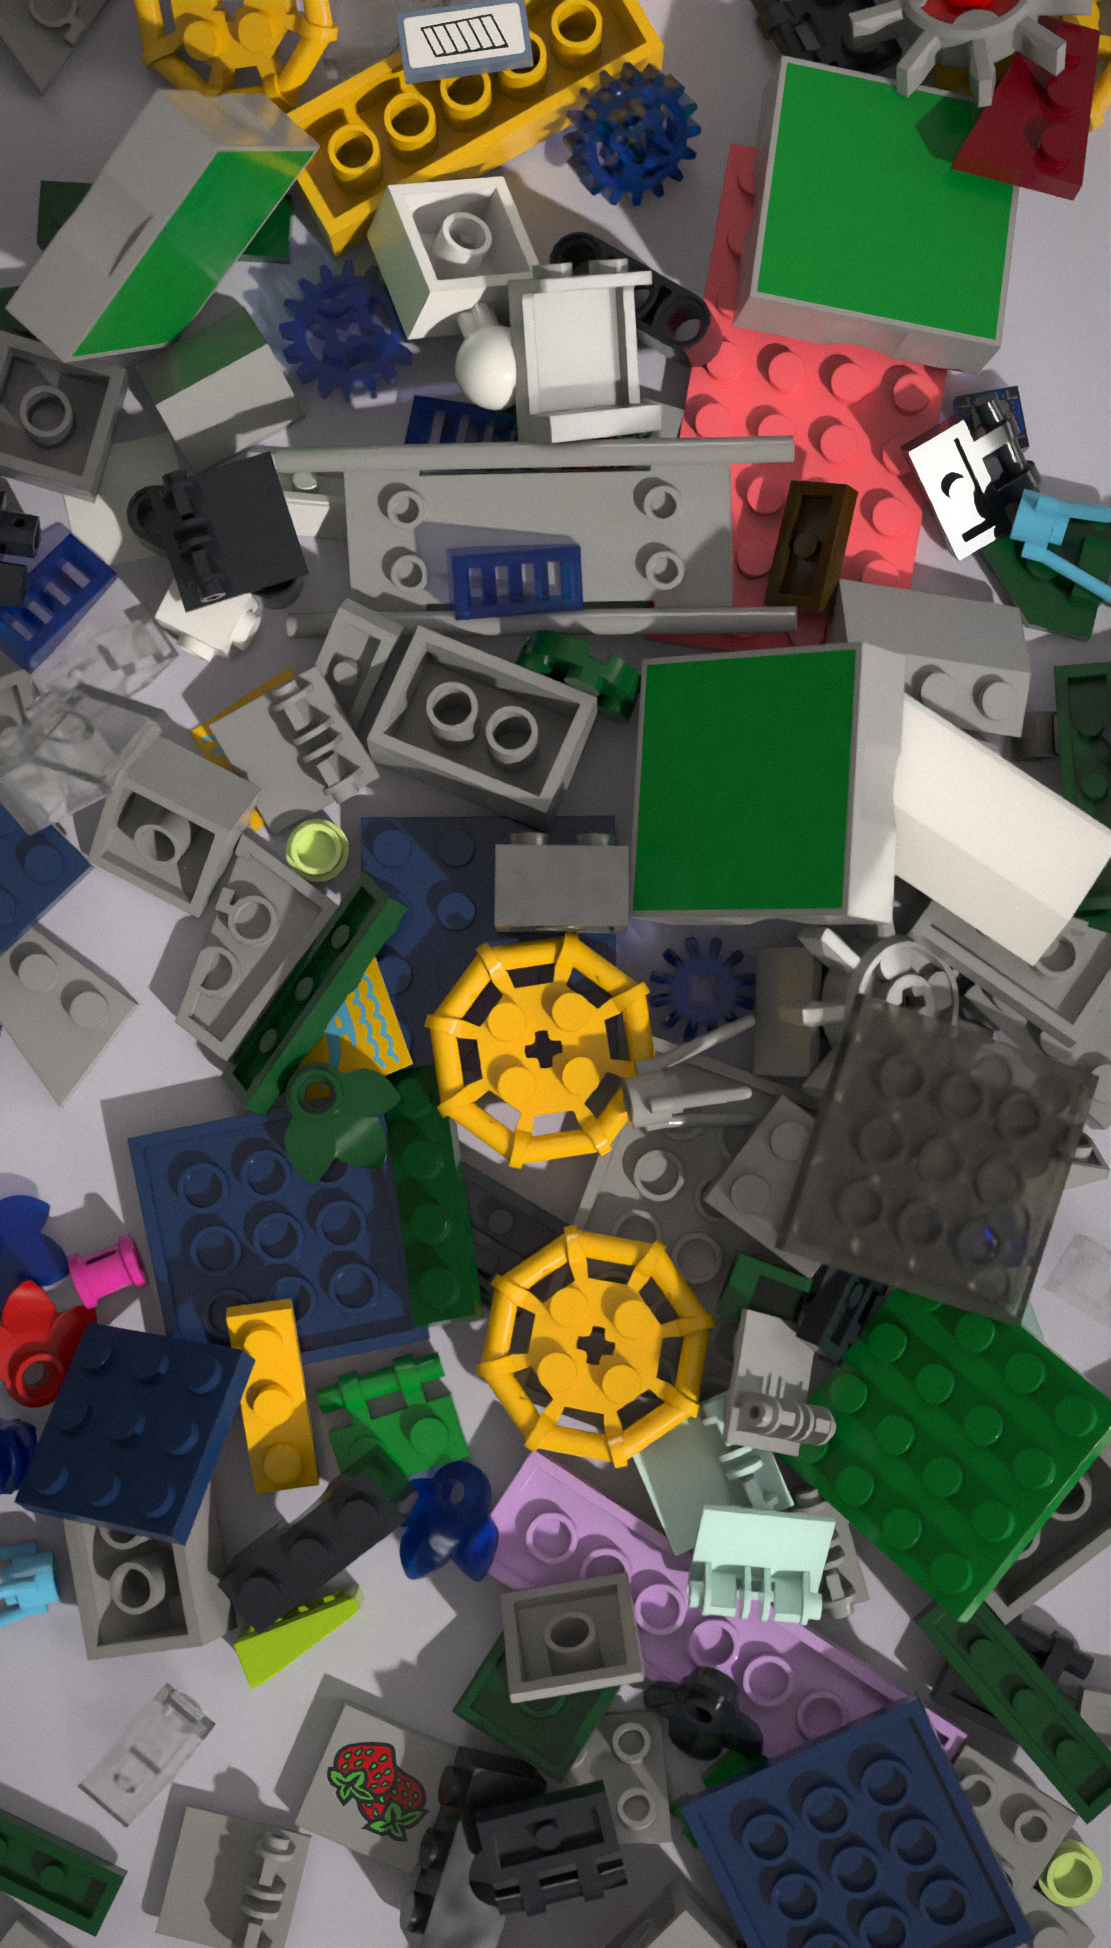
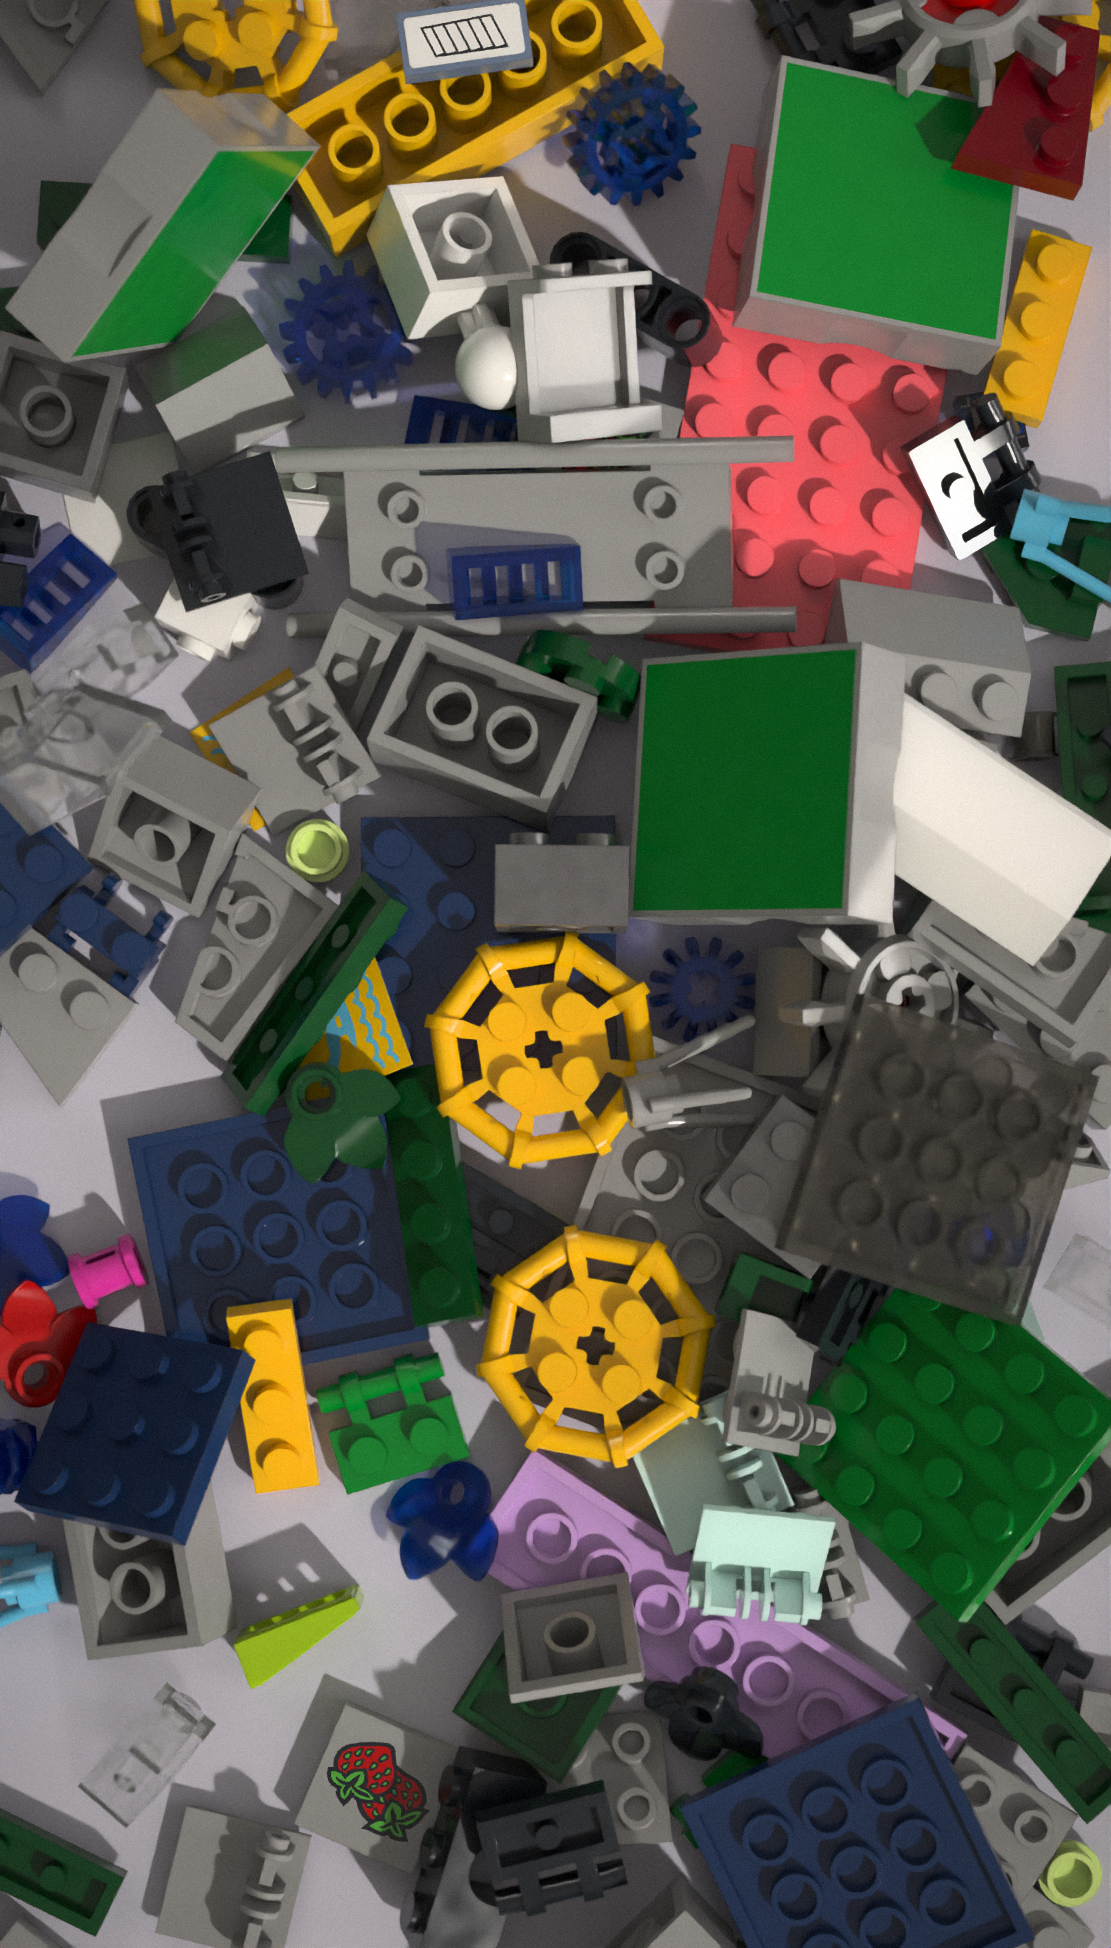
(110, 934): none -> dark blue piece
(336, 1530): black arch -> none
(811, 546): dark brown plate -> none
(1037, 325): none -> yellow plate

